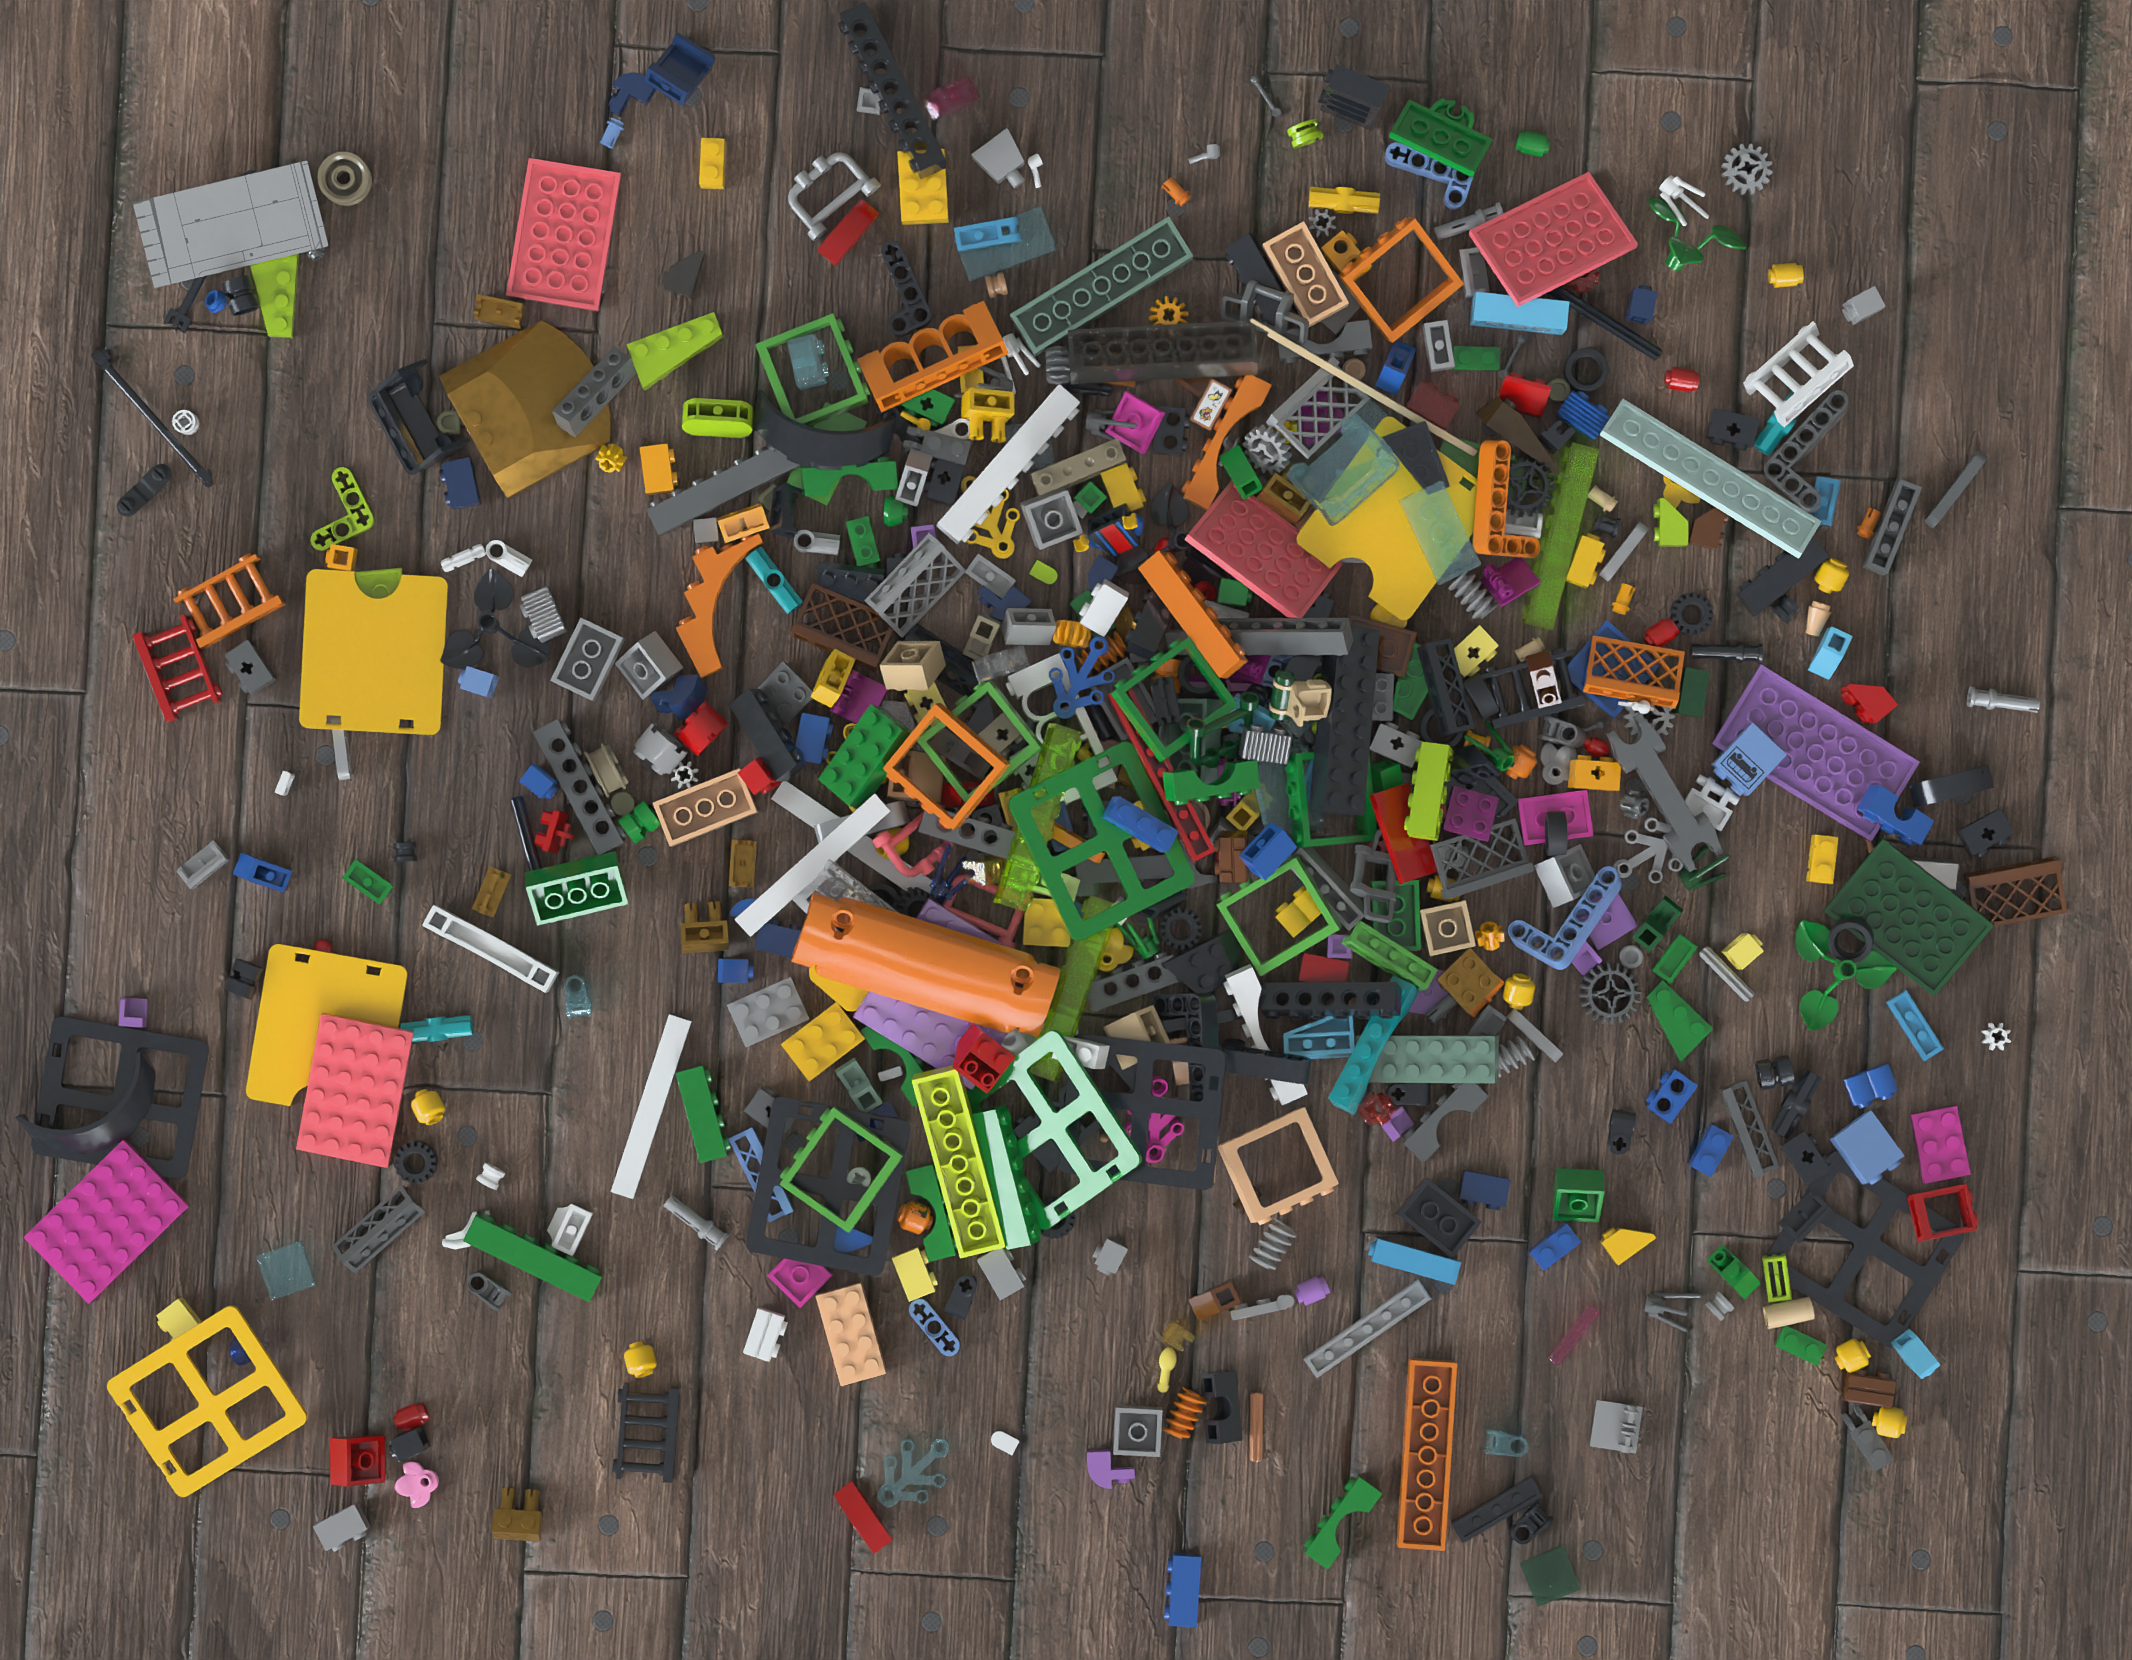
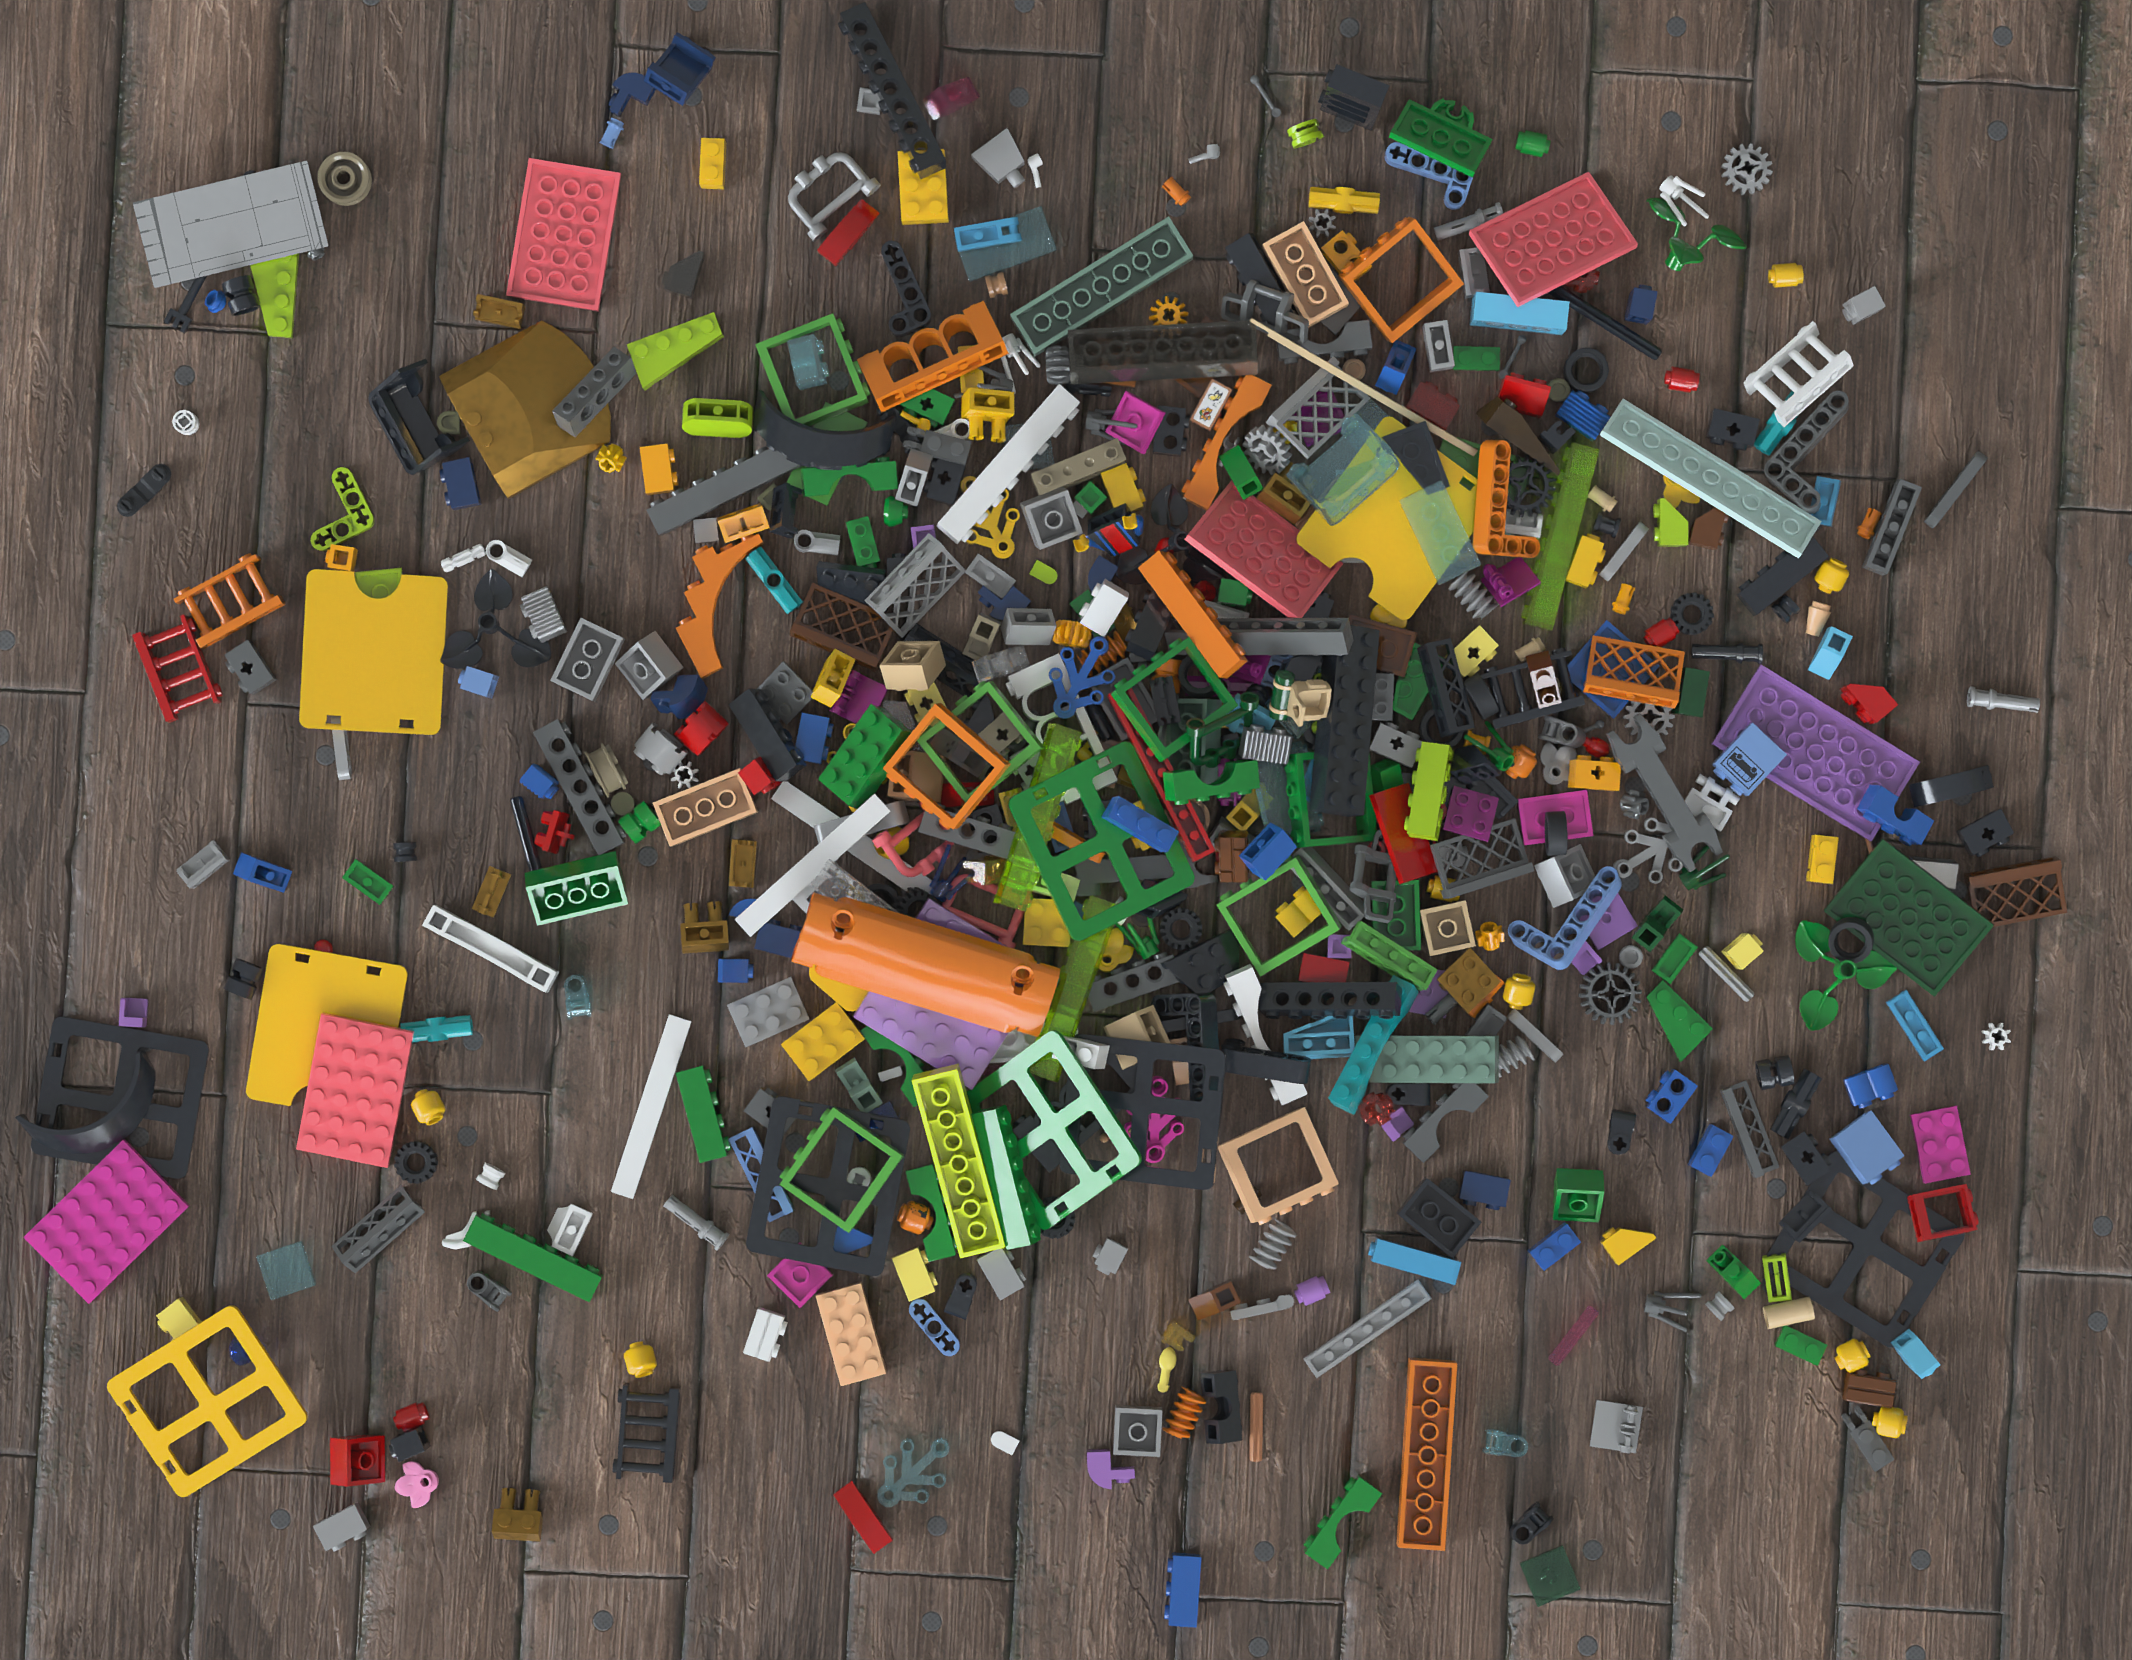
(102, 360): black hinge -> none
(284, 783): white tile -> none
(981, 1058): red slope -> none
(1496, 1509): black tile -> none
(1642, 706): white piece -> none

